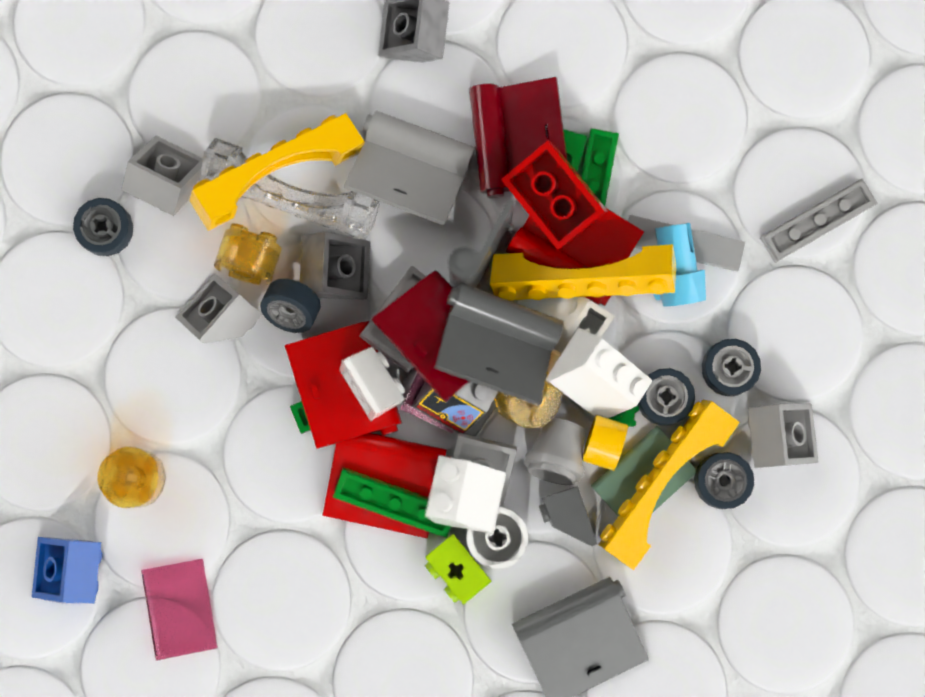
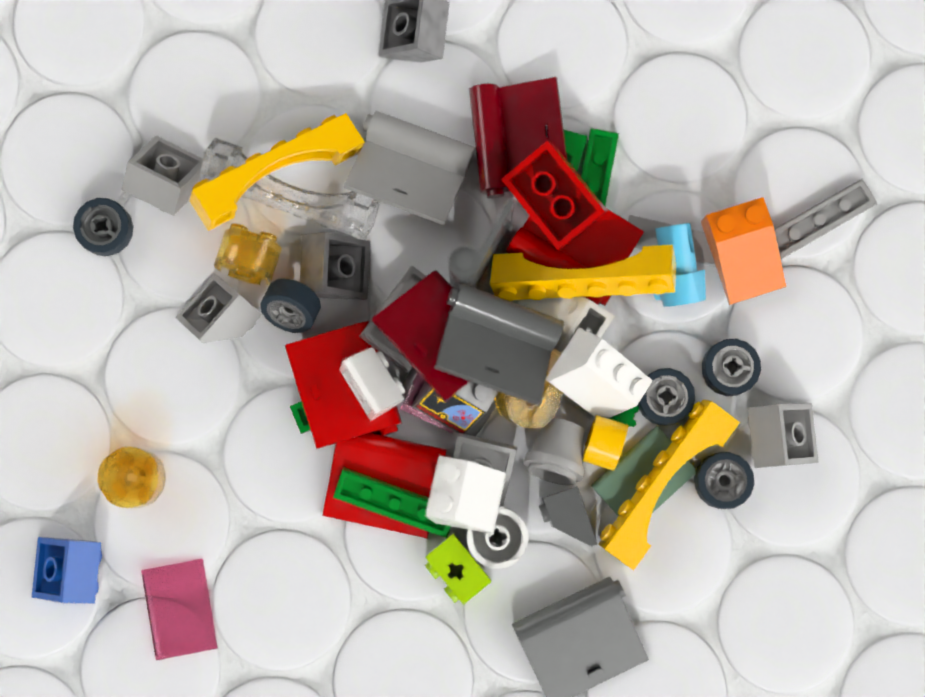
(745, 250): none -> slope

